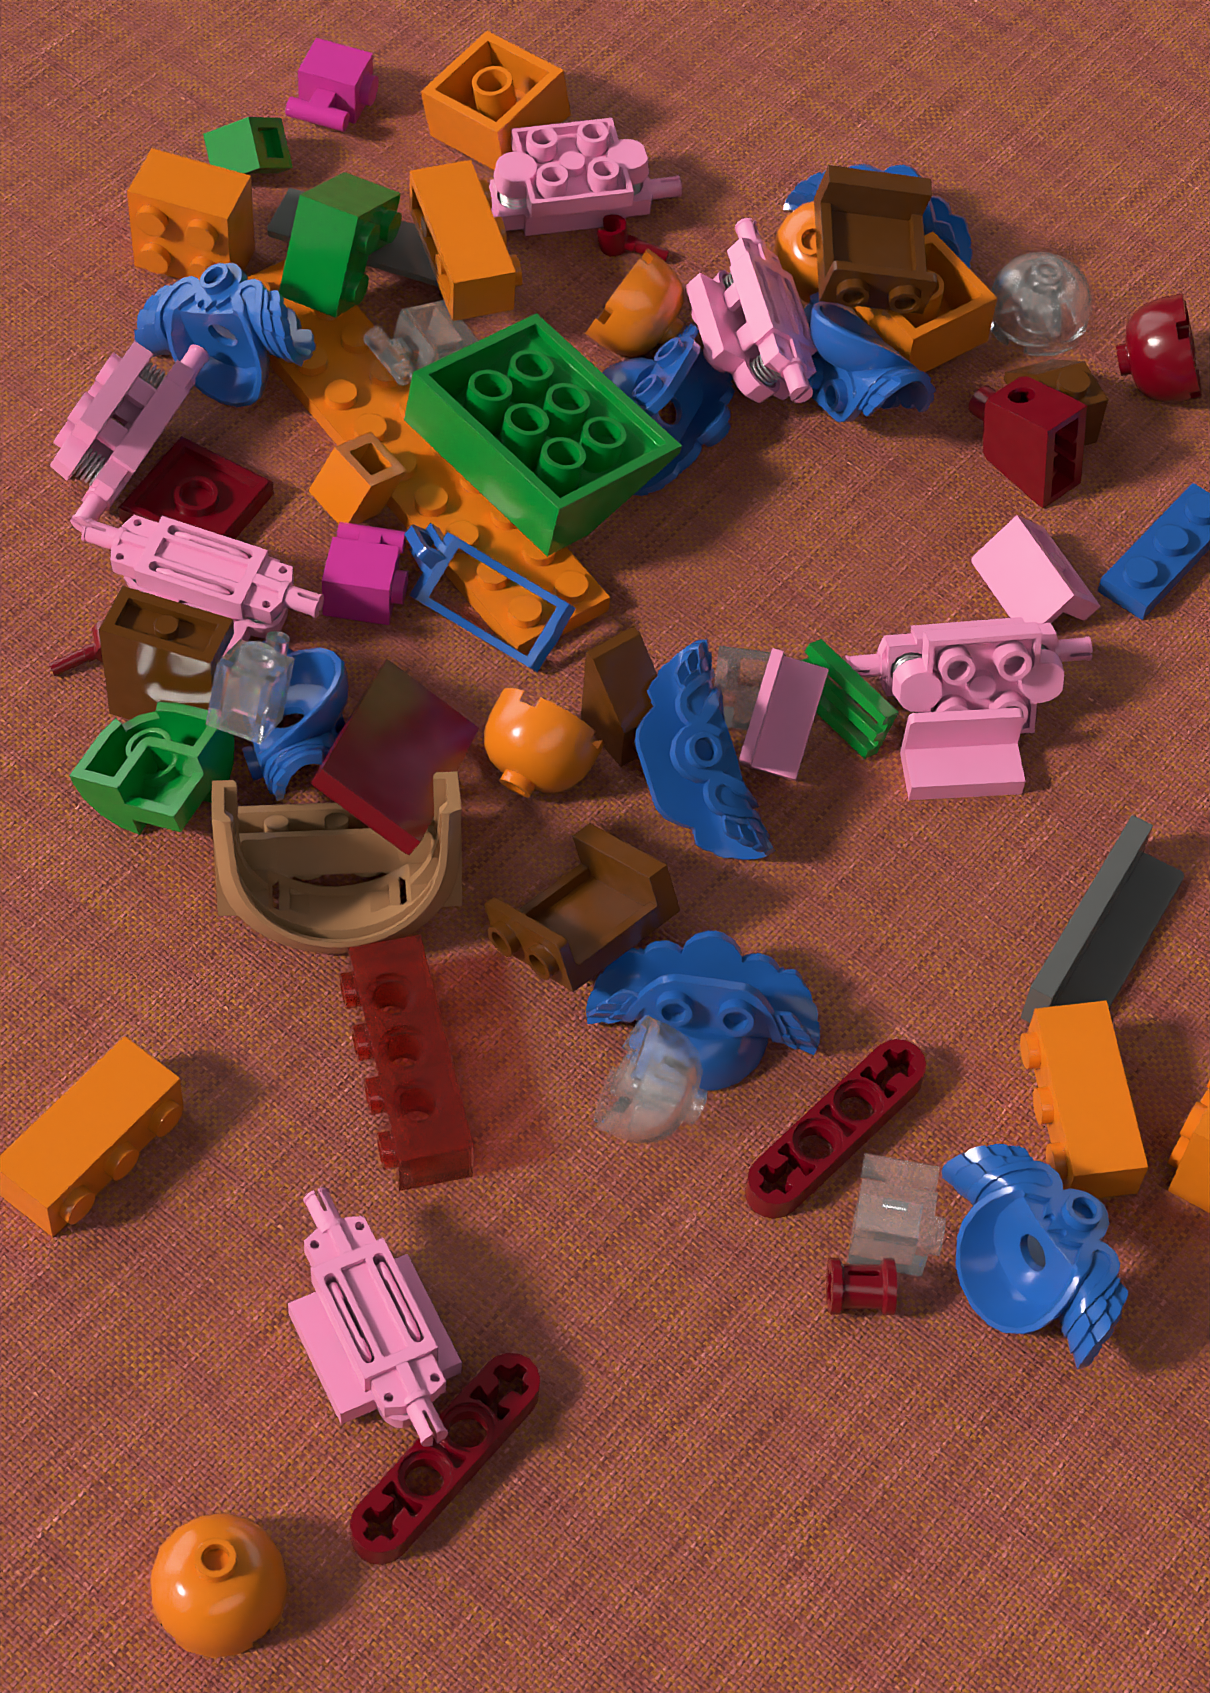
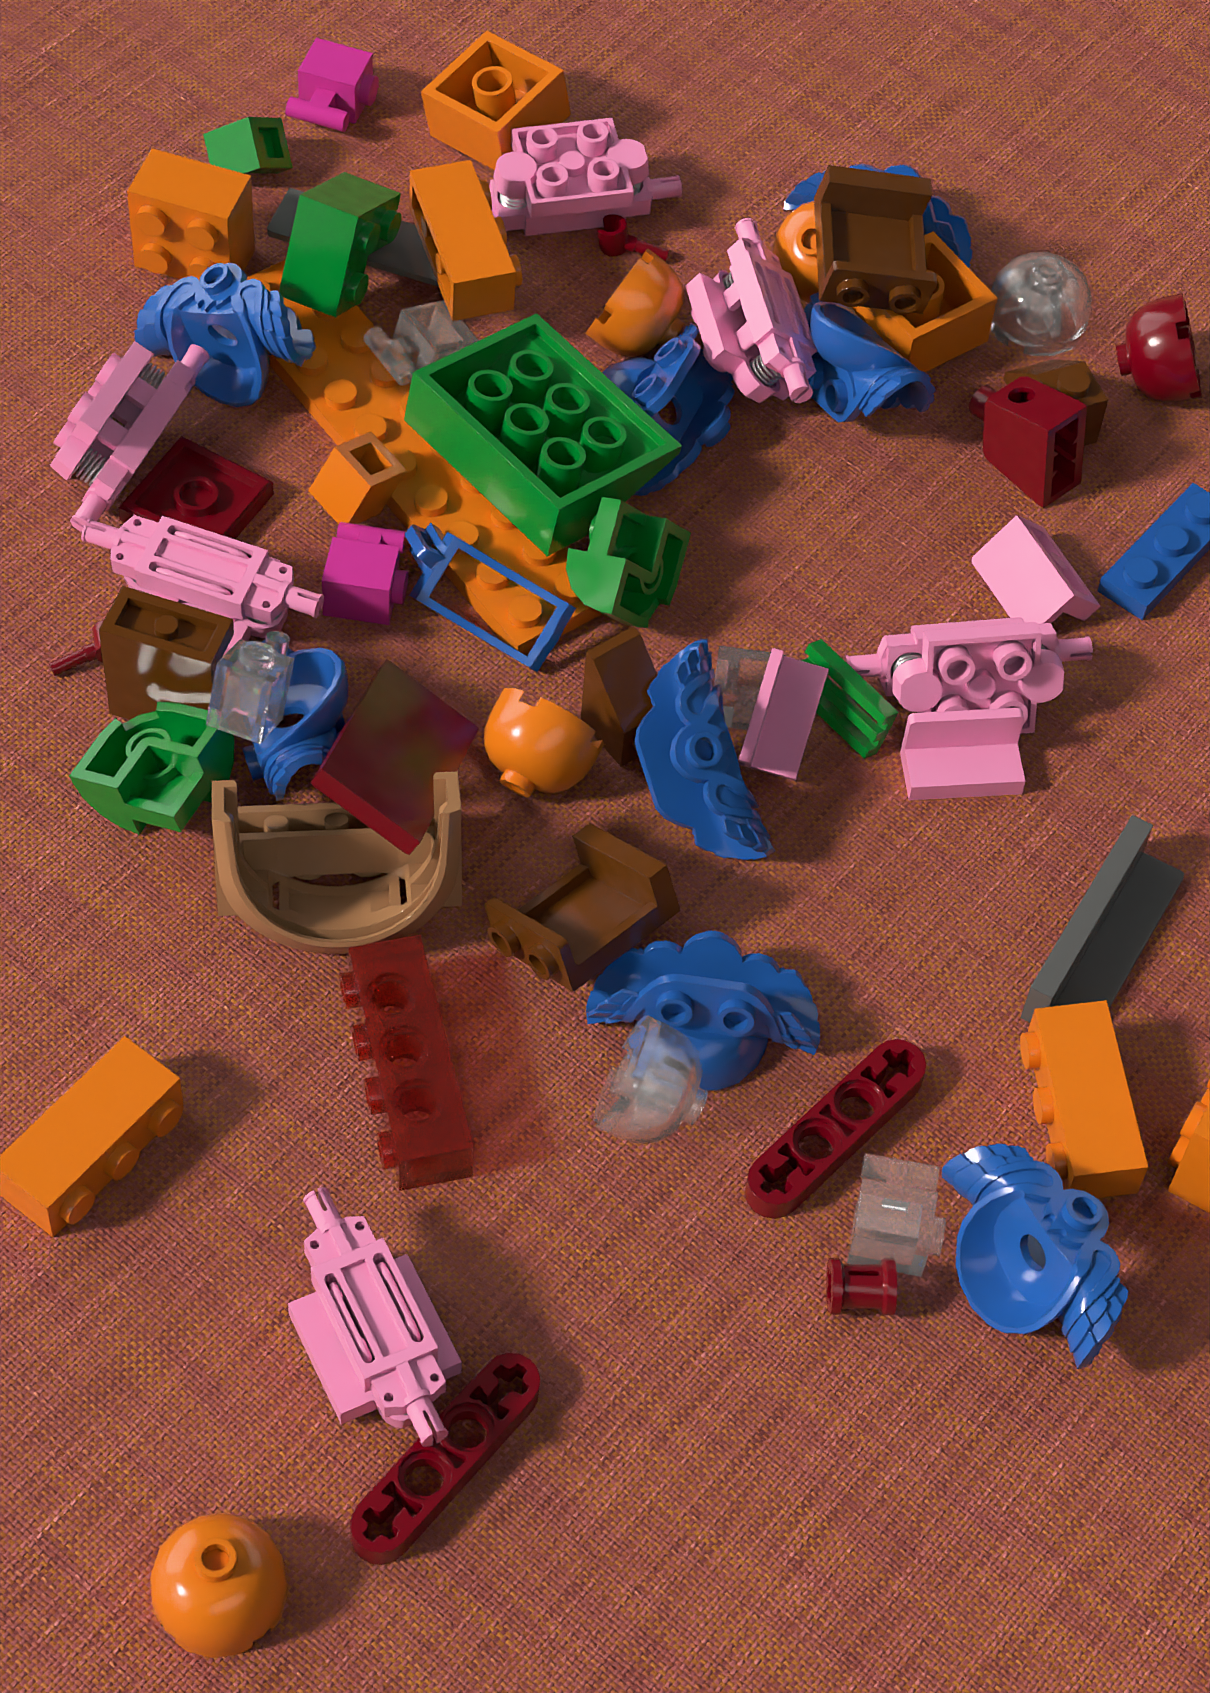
(628, 563): none -> green brick

